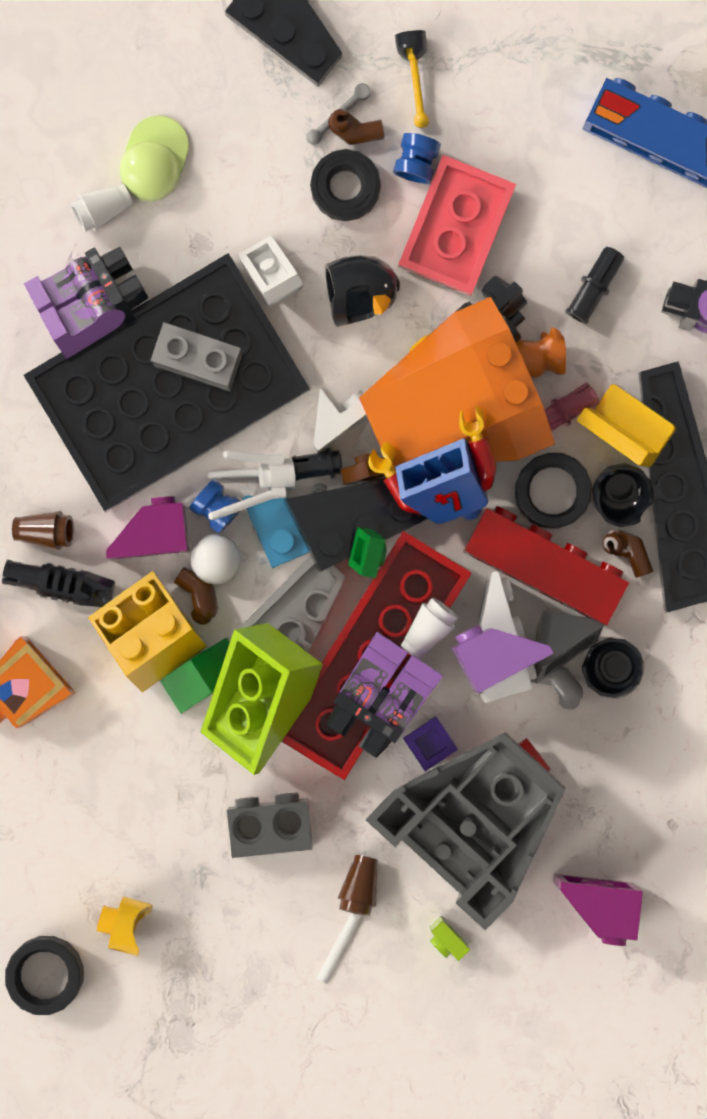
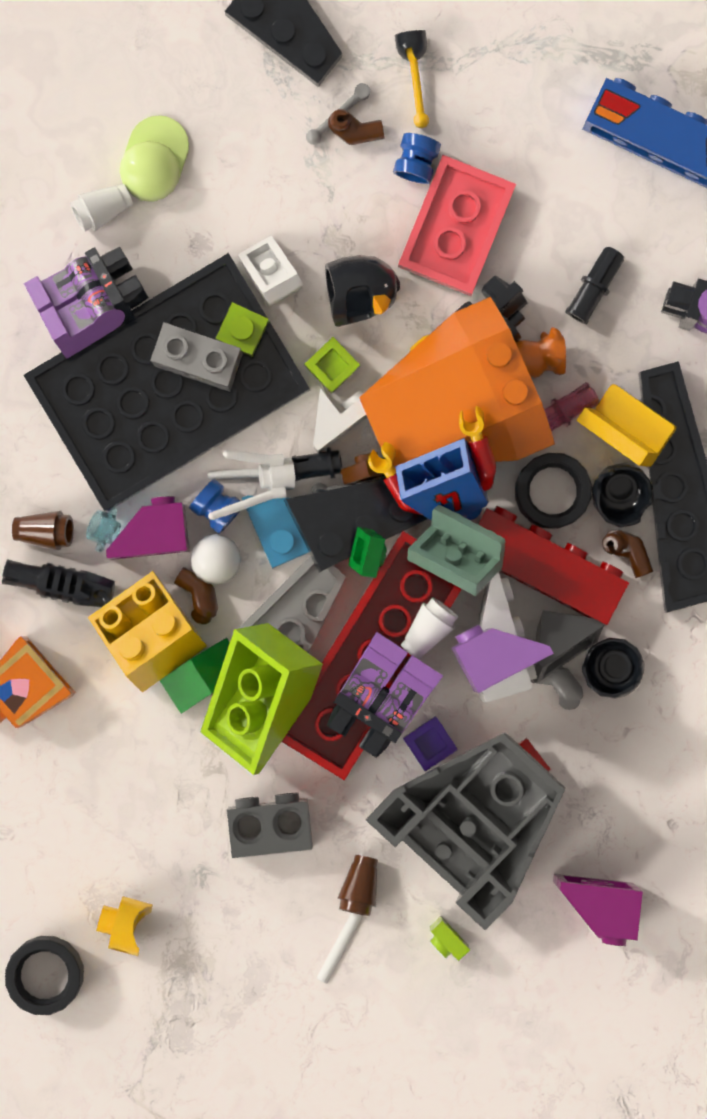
(103, 528): none -> clear light blue plate
(242, 329): none -> lime plate
(332, 365): none -> lime plate
(350, 161): black tyre -> none
(458, 551): none -> sand green bracket

